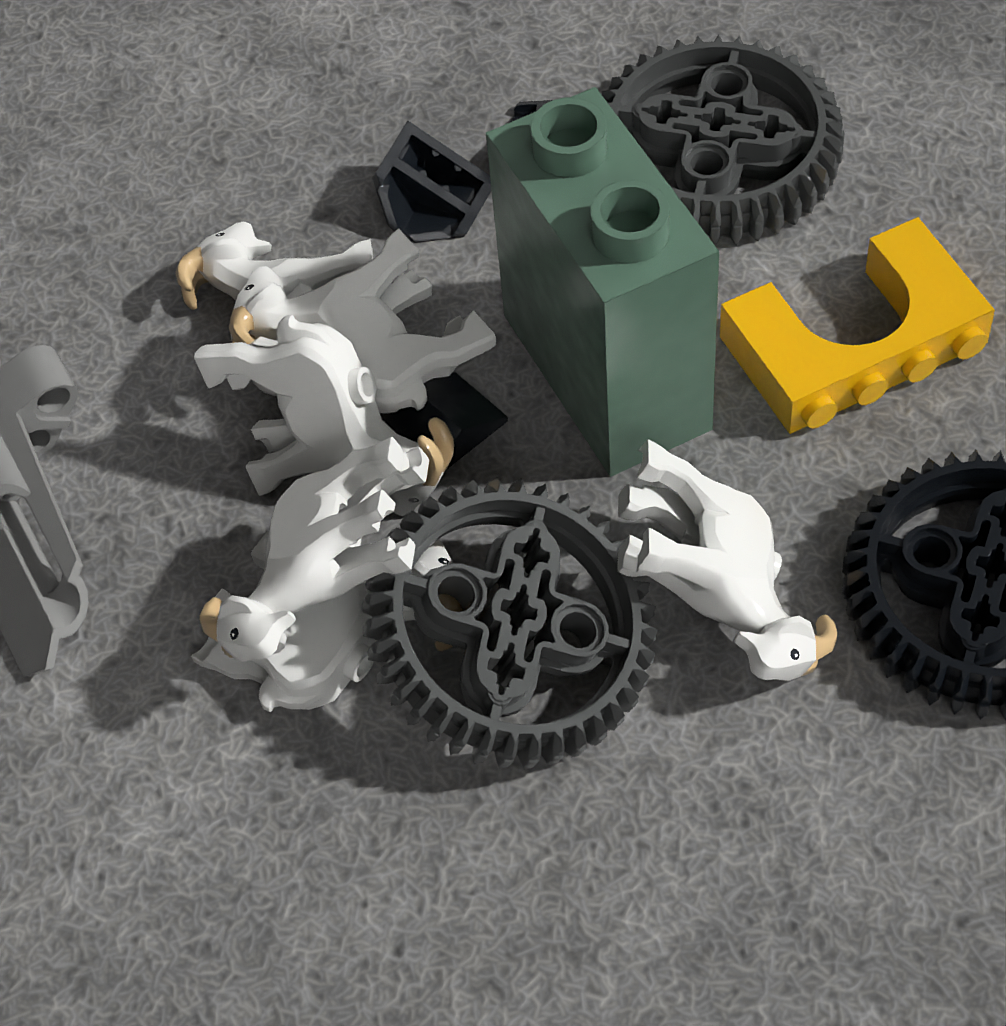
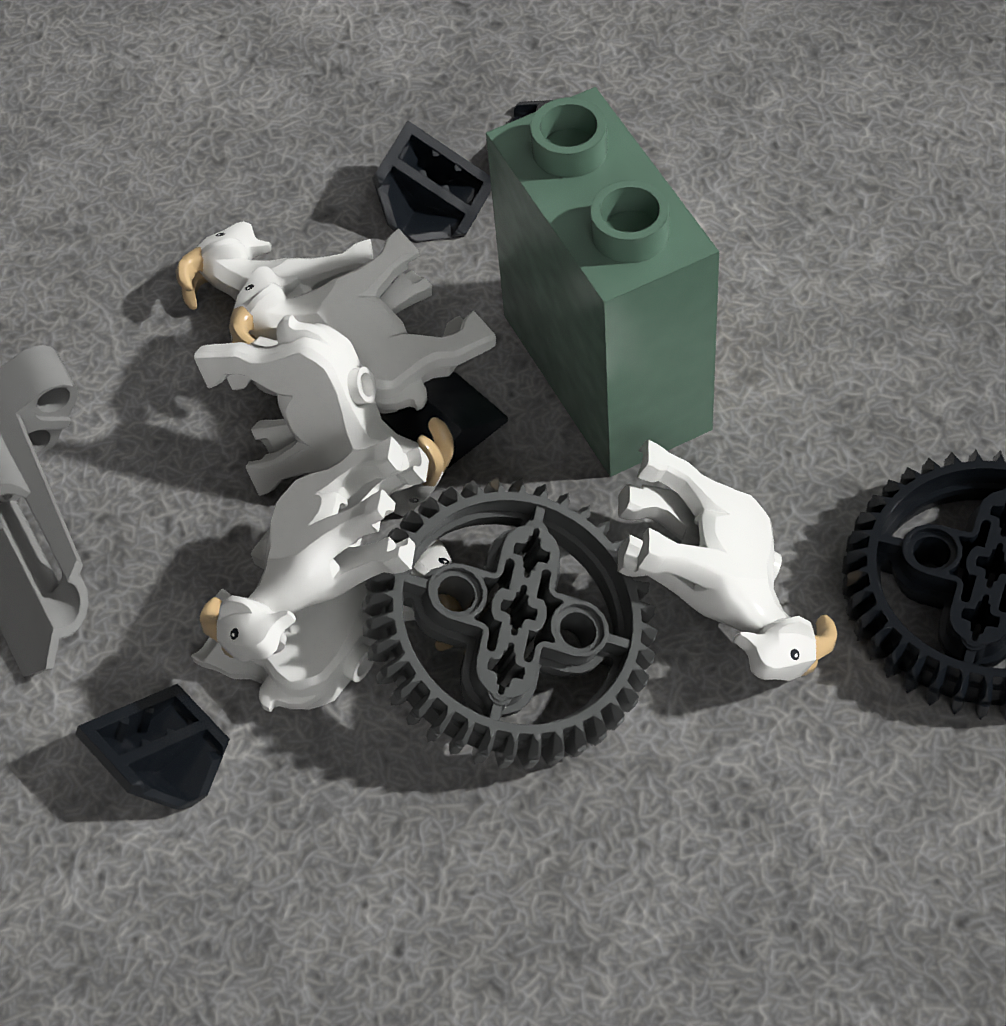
(159, 747): none -> black slope
(729, 136): dark grey gear -> none
(815, 378): yellow arch -> none

